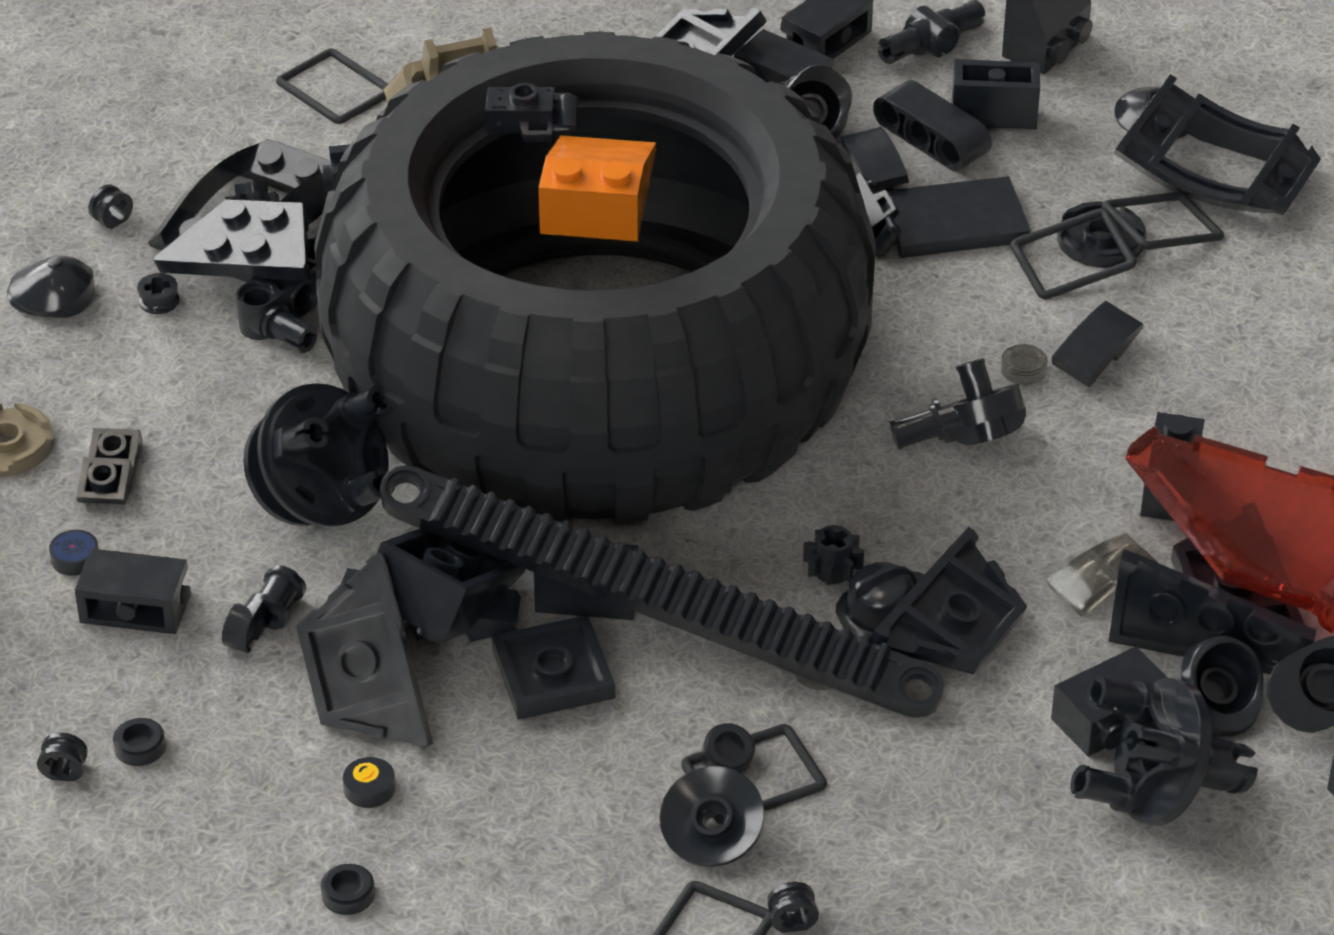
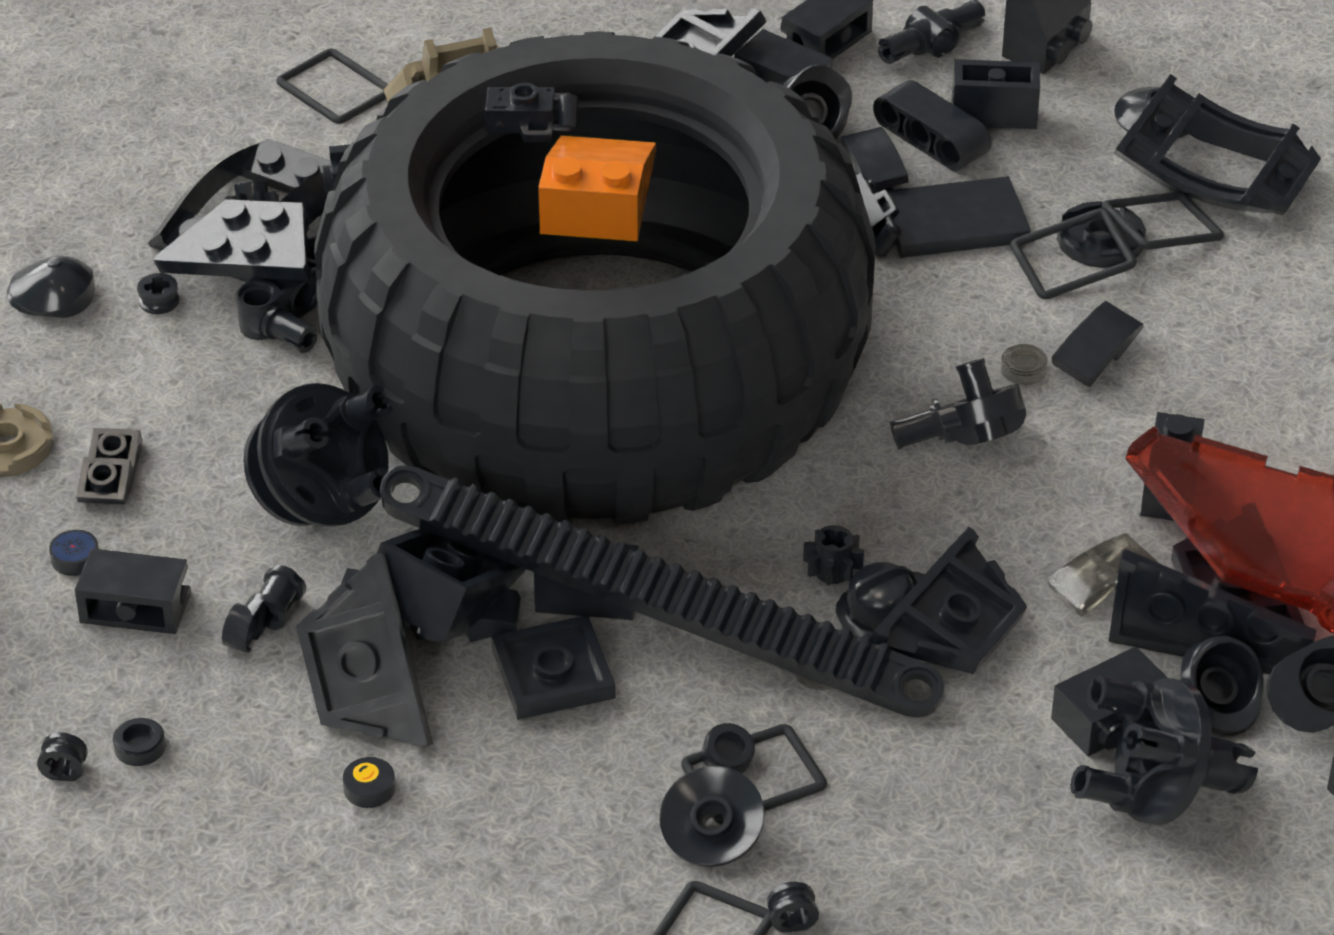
(110, 206): black bush -> none
(347, 889): black tile -> none

